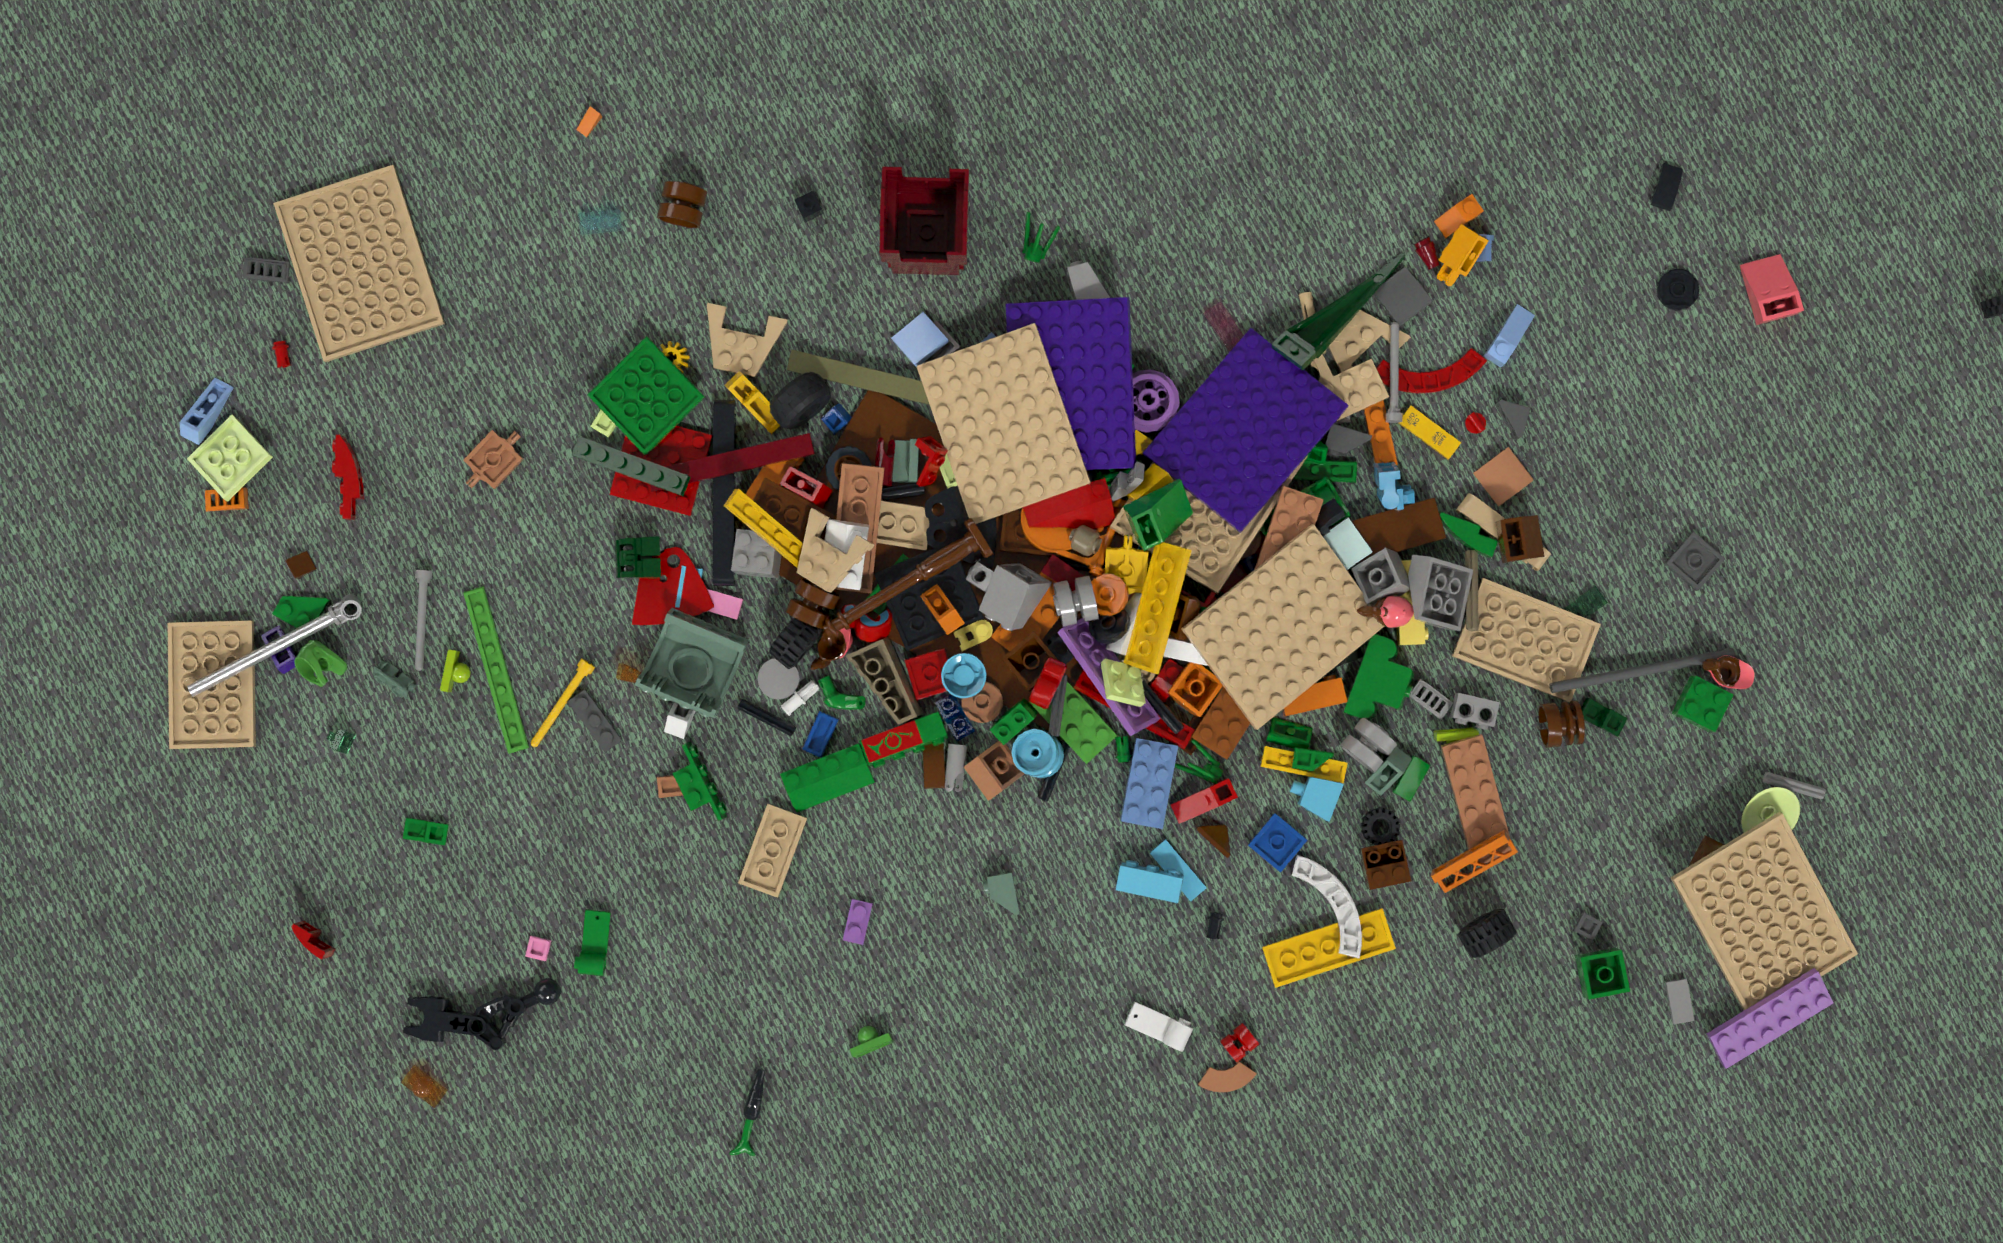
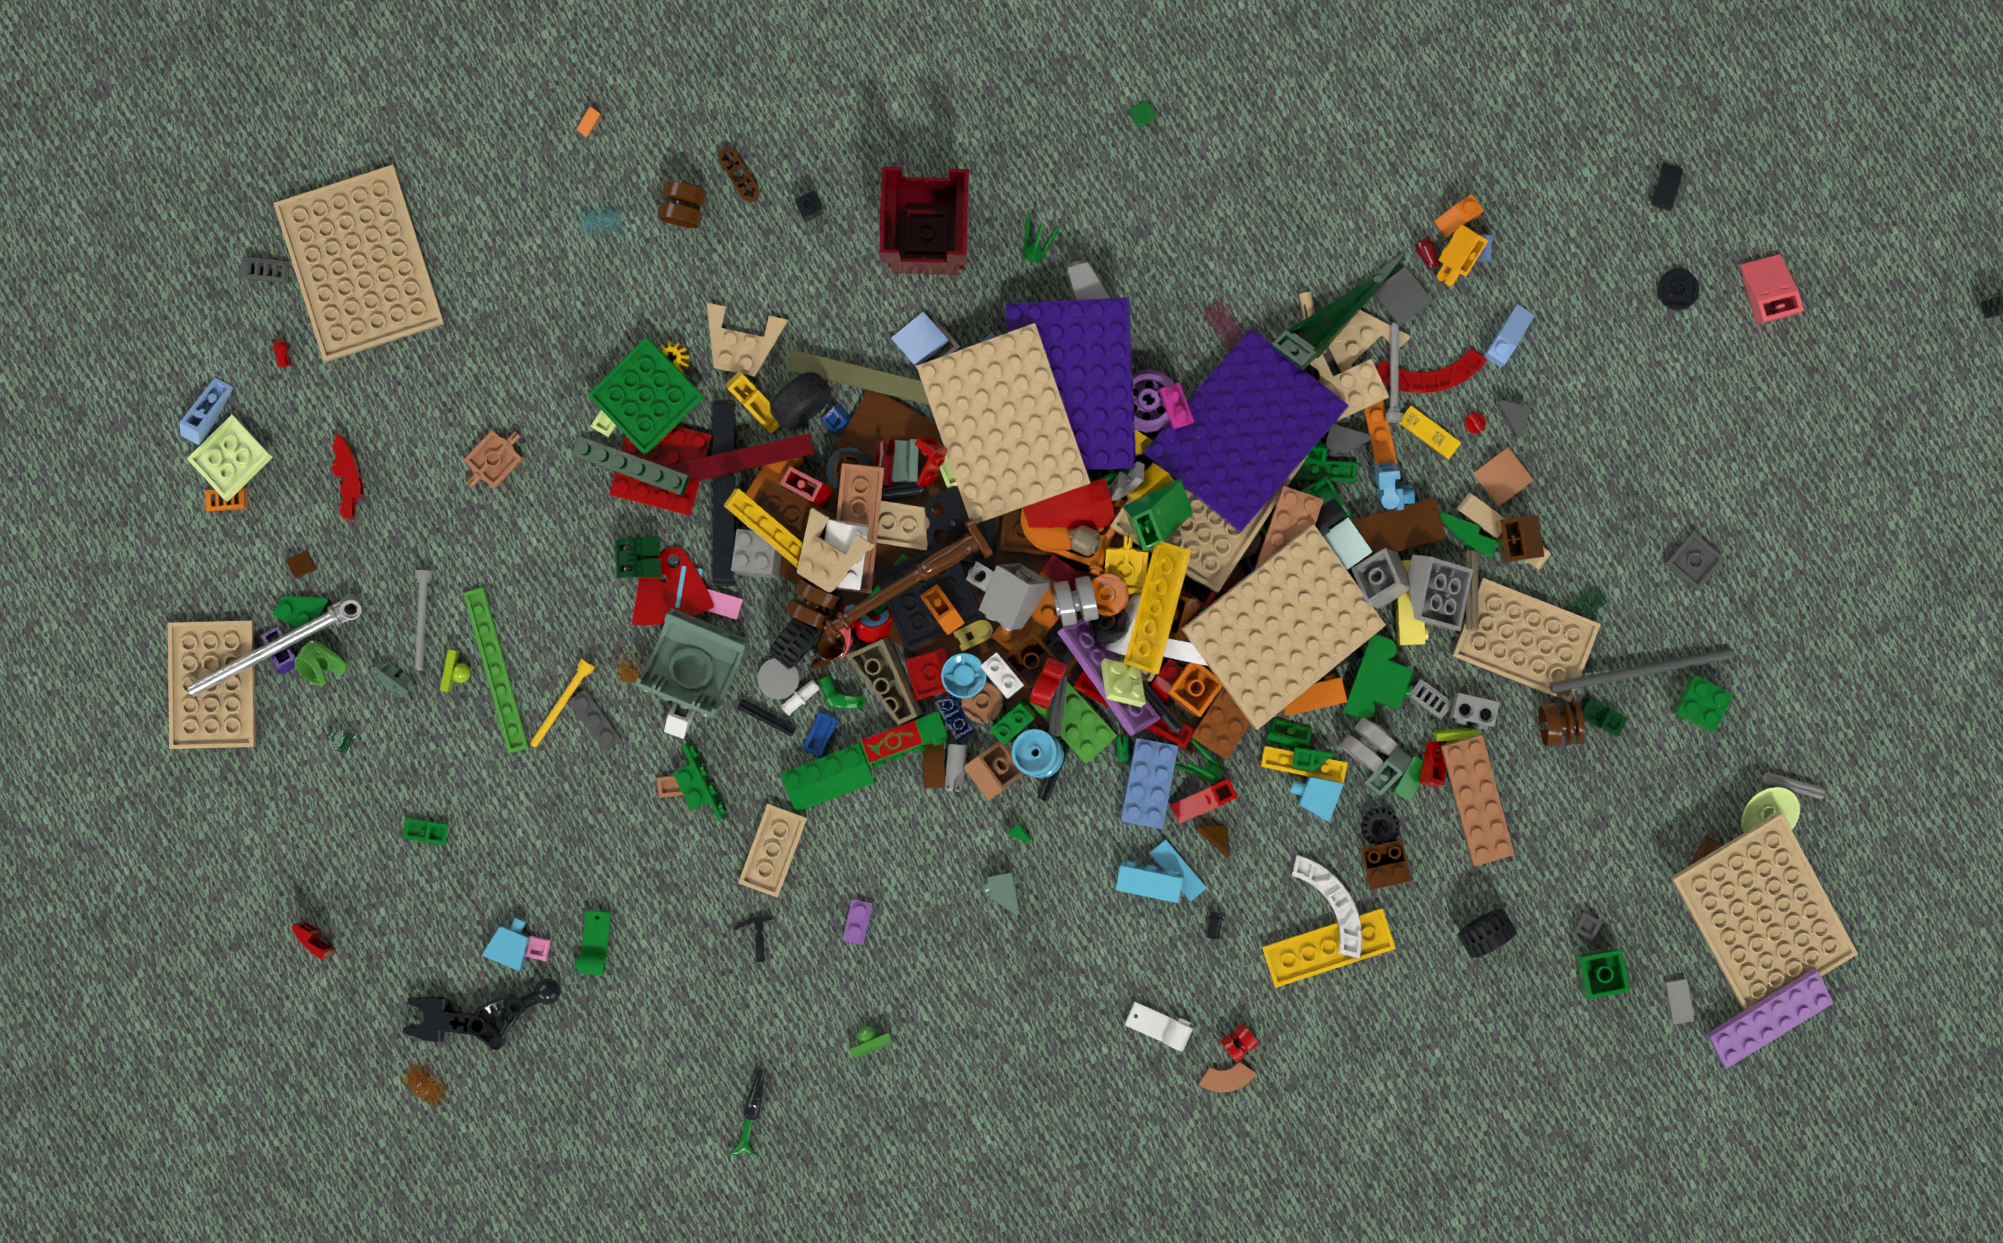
(509, 945): none -> medium azure torso
(735, 158): none -> reddish brown beam
(759, 939): none -> black piece
(1002, 675): none -> white panel
(1019, 833): none -> green slope
(1143, 114): none -> green slope
(1176, 406): none -> dark pink tile
(1277, 842): blue plate -> none
(1389, 611): coral hair -> none
(1432, 777): none -> red slope
(1471, 857): orange fence -> none
(1730, 672): reddish brown hair -> none

